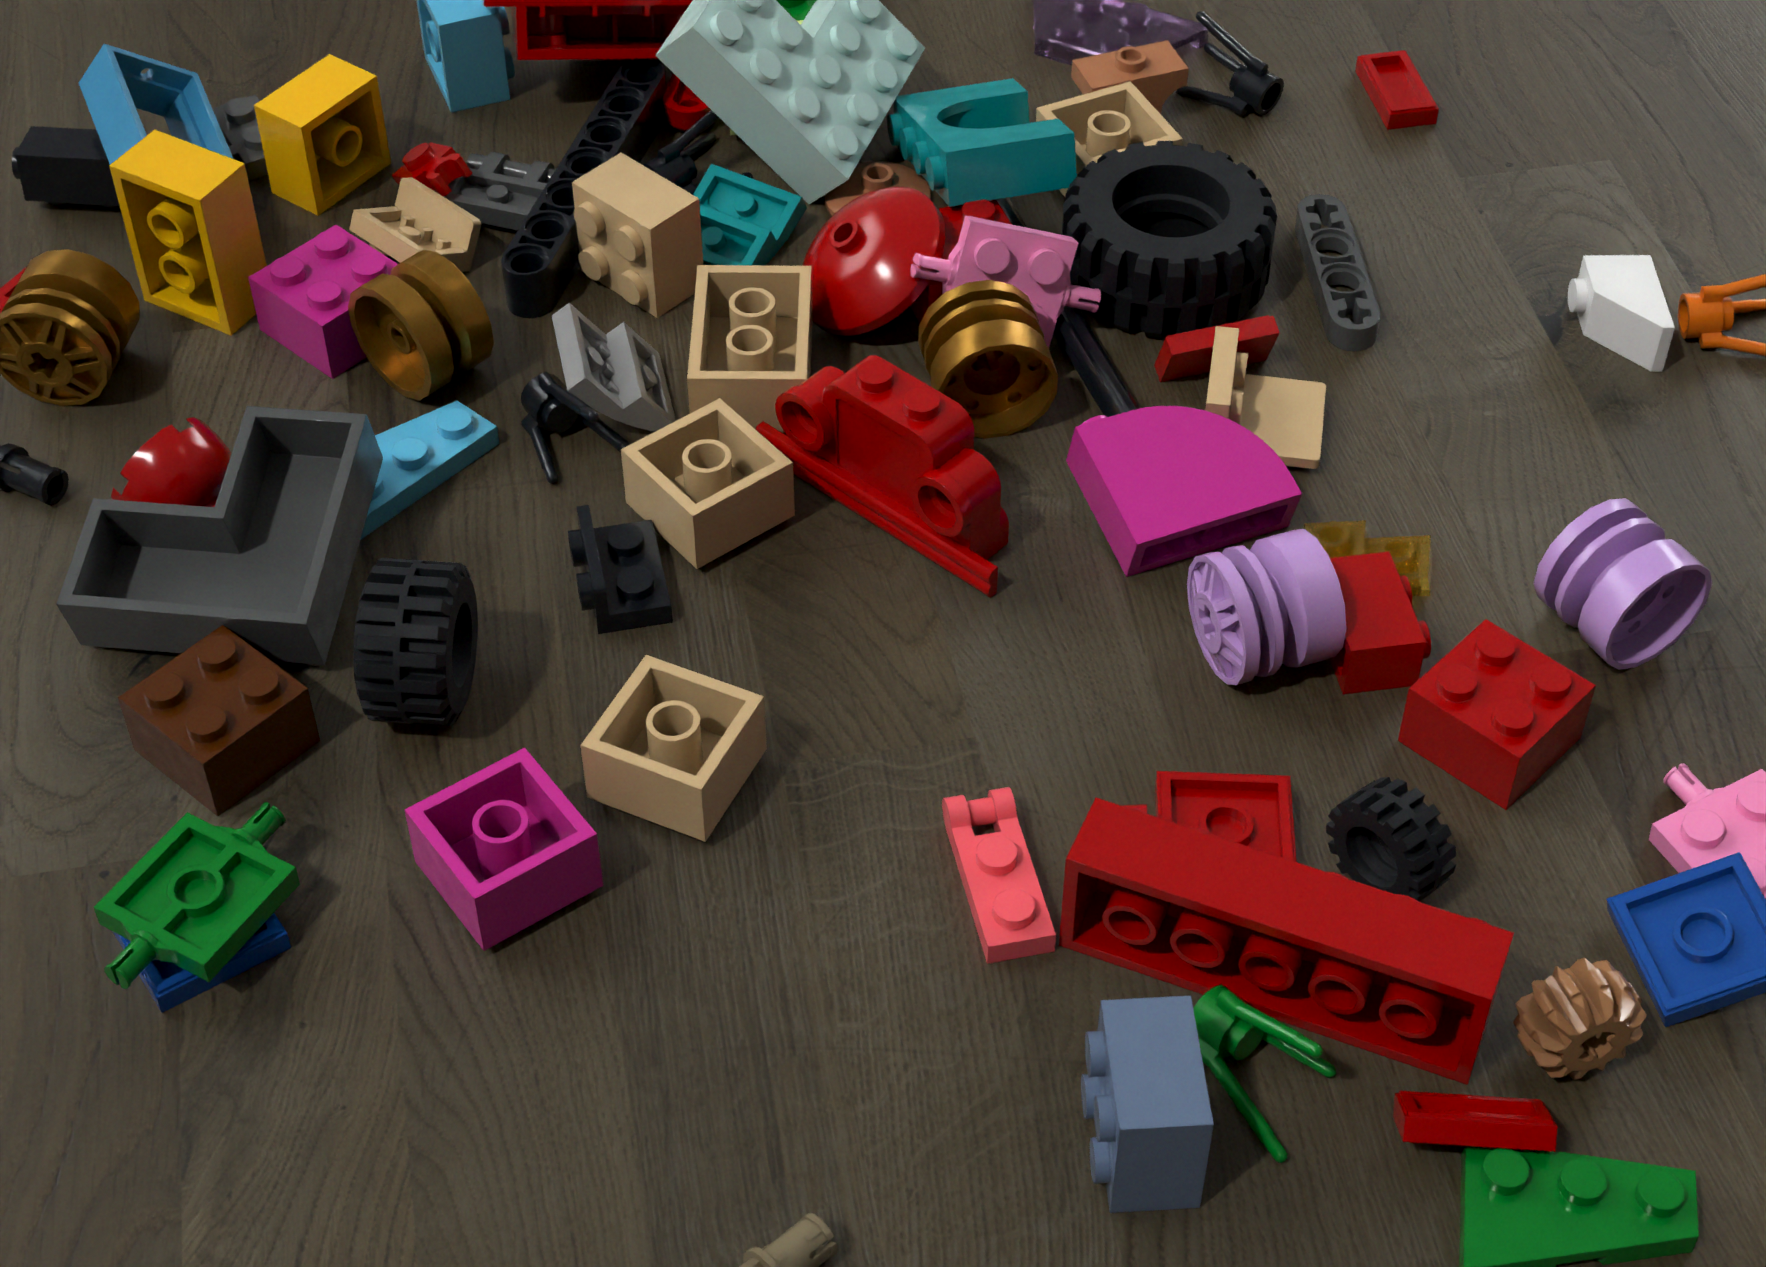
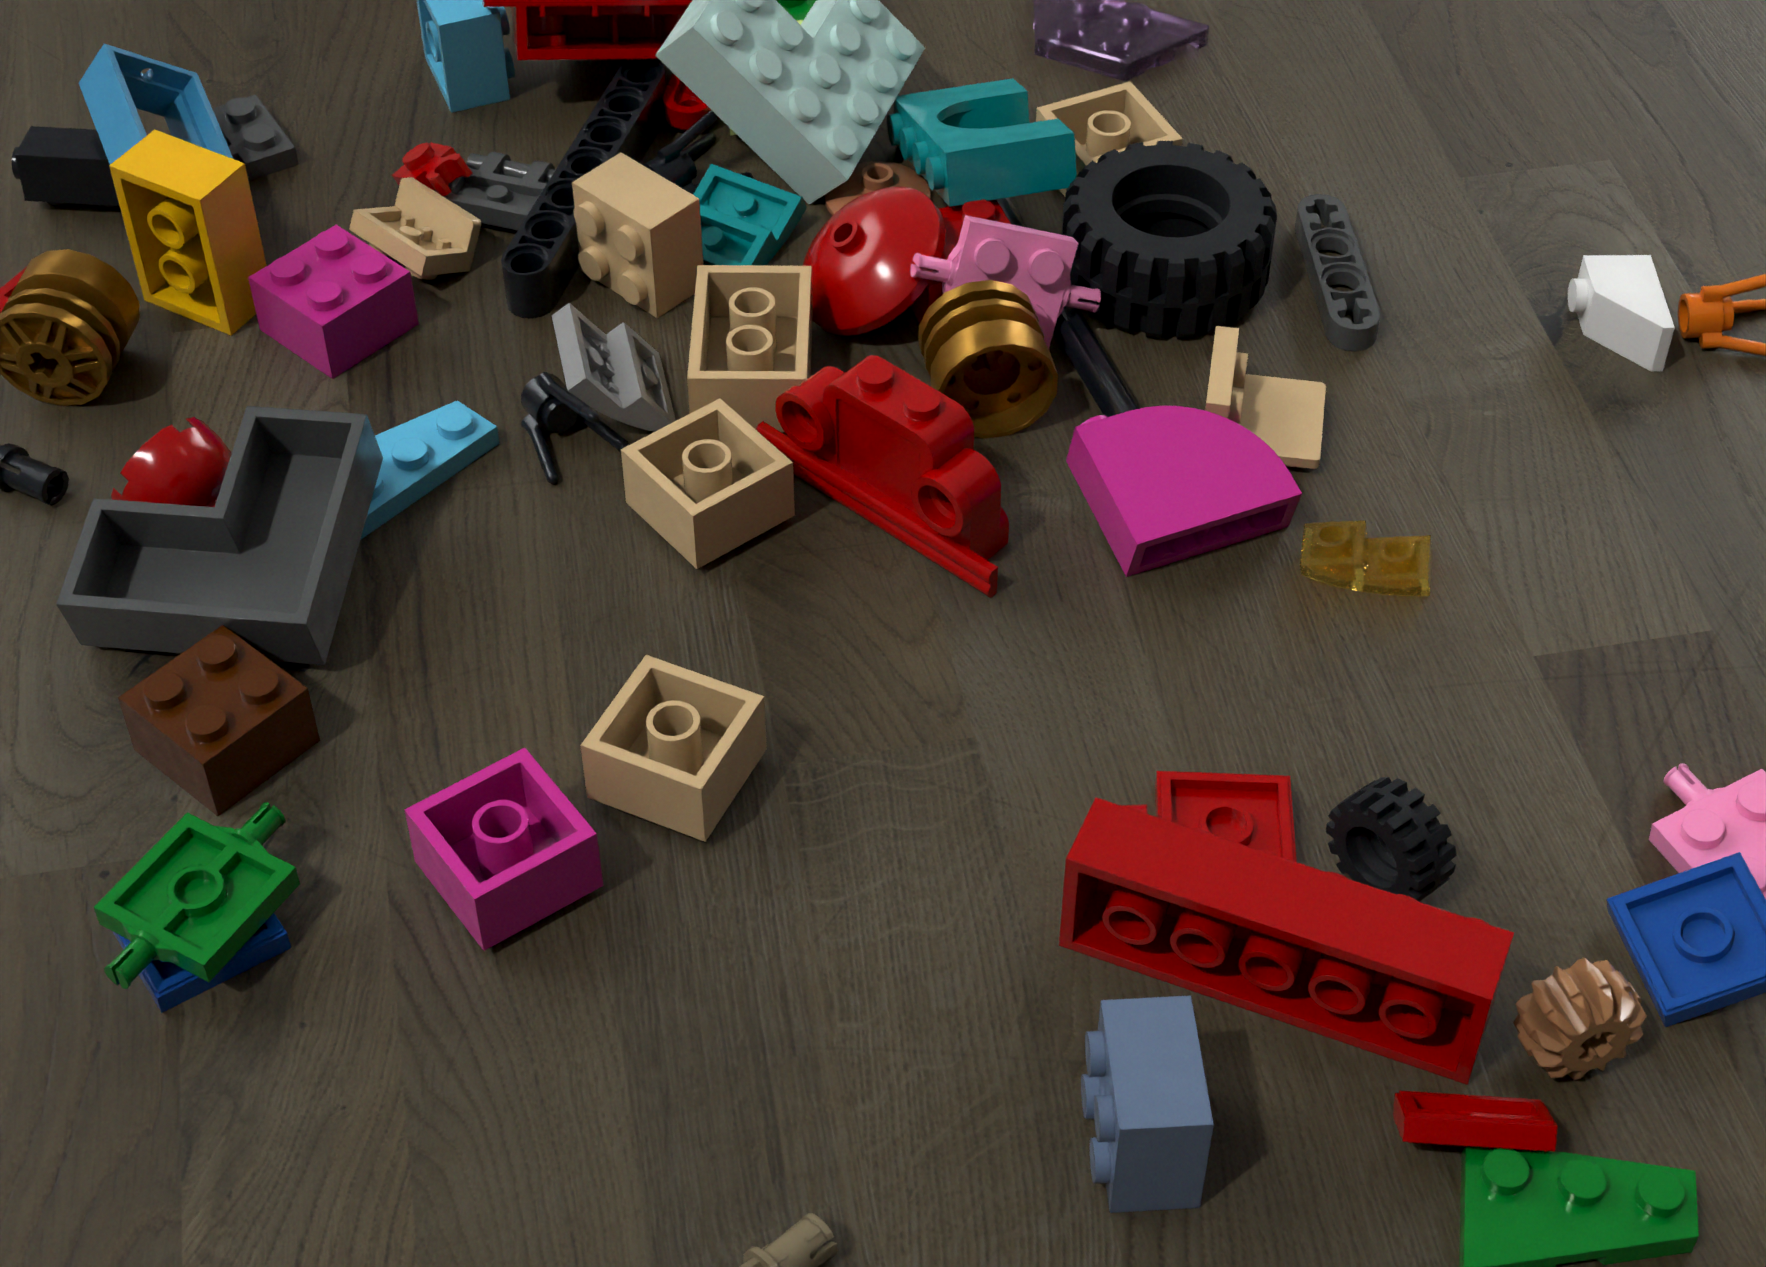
(323, 134): yellow brick -> none
(415, 641): black tyre -> none
(421, 324): pearl gold wheel -> none
(622, 574): black bracket -> none
(998, 877): coral plate -> none
(1151, 68): nougat brick -> none
(1191, 351): red tile -> none
(1235, 1029): green plant -> none
(1251, 82): black plant -> none
(1266, 606): lavender wheel -> none
(1382, 634): red brick -> none
(1396, 90): red tile -> none
(1495, 713): red brick -> none
(1622, 583): lavender wheel -> none

